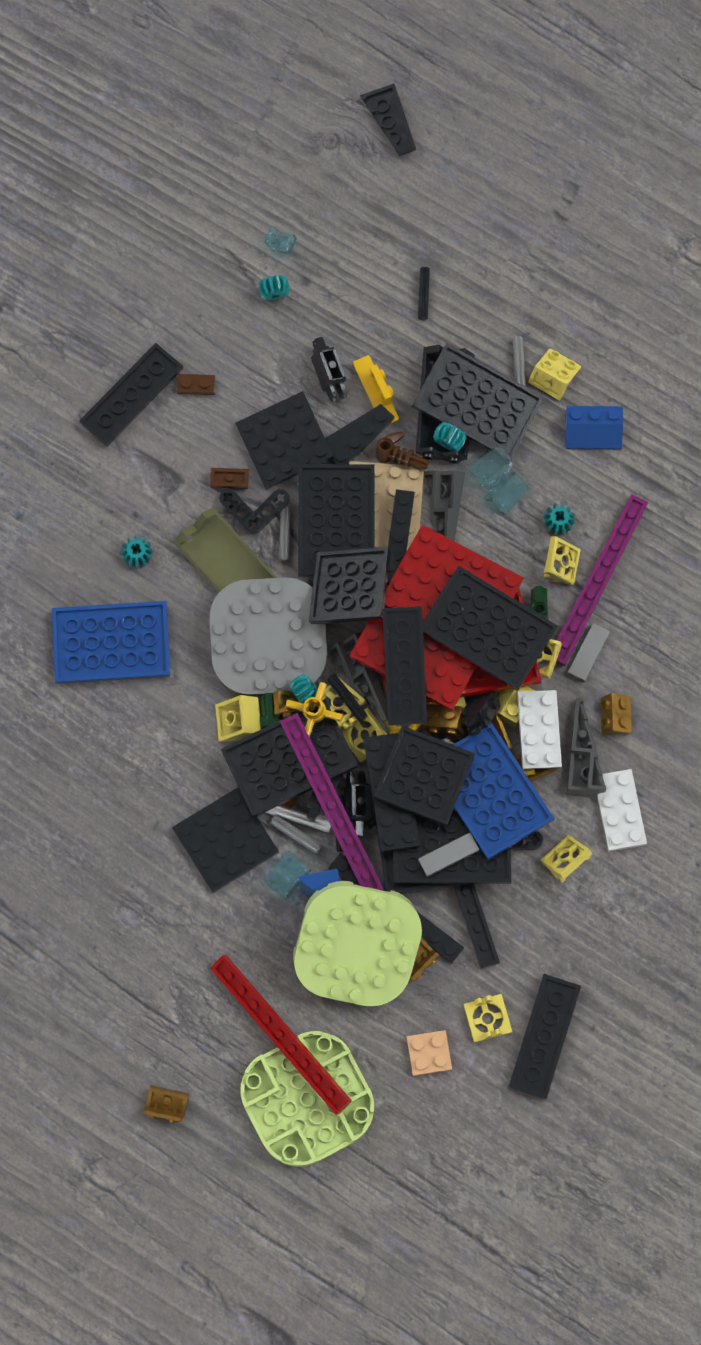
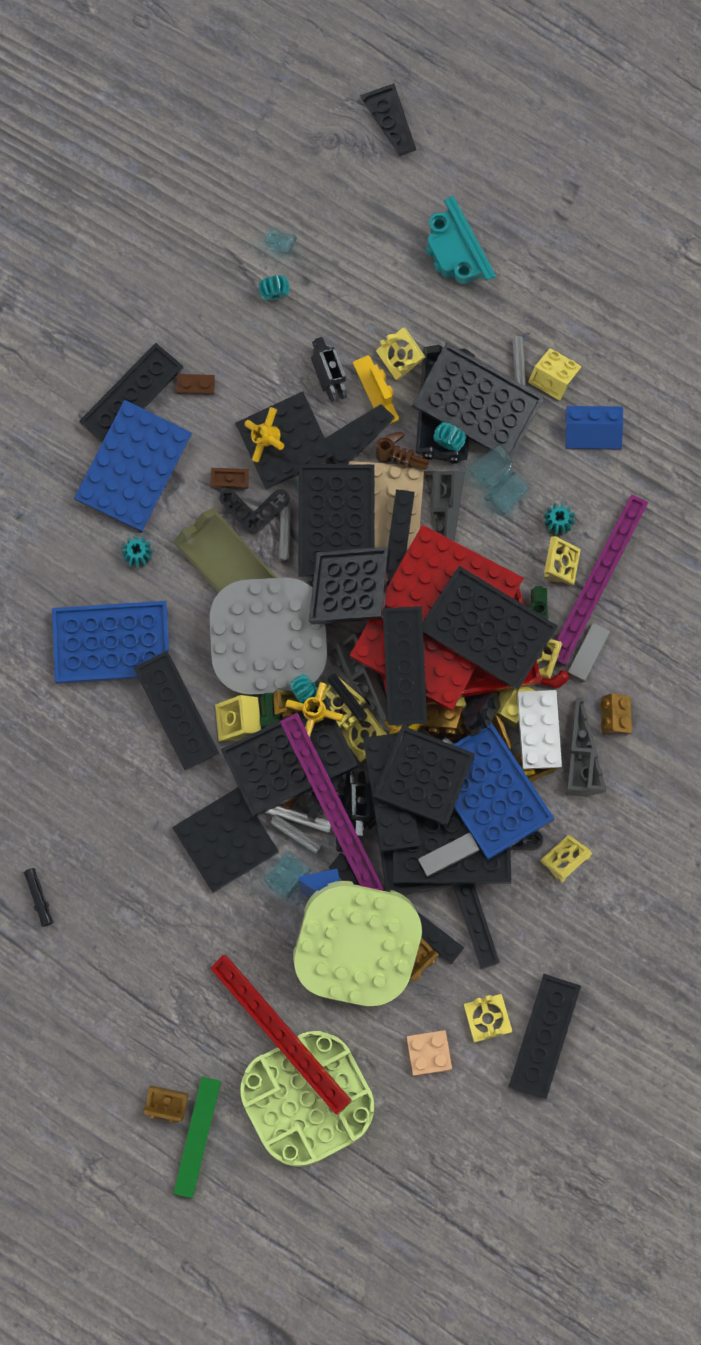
(40, 902): none -> black pin
(133, 466): none -> blue plate
(176, 710): none -> black plate
(197, 1137): none -> green tile
(265, 434): none -> yellow bar
(392, 339): none -> light yellow piece
(423, 293): black axle -> none
(456, 247): none -> teal brick
(557, 681): none -> red arm
(621, 812): white plate -> none

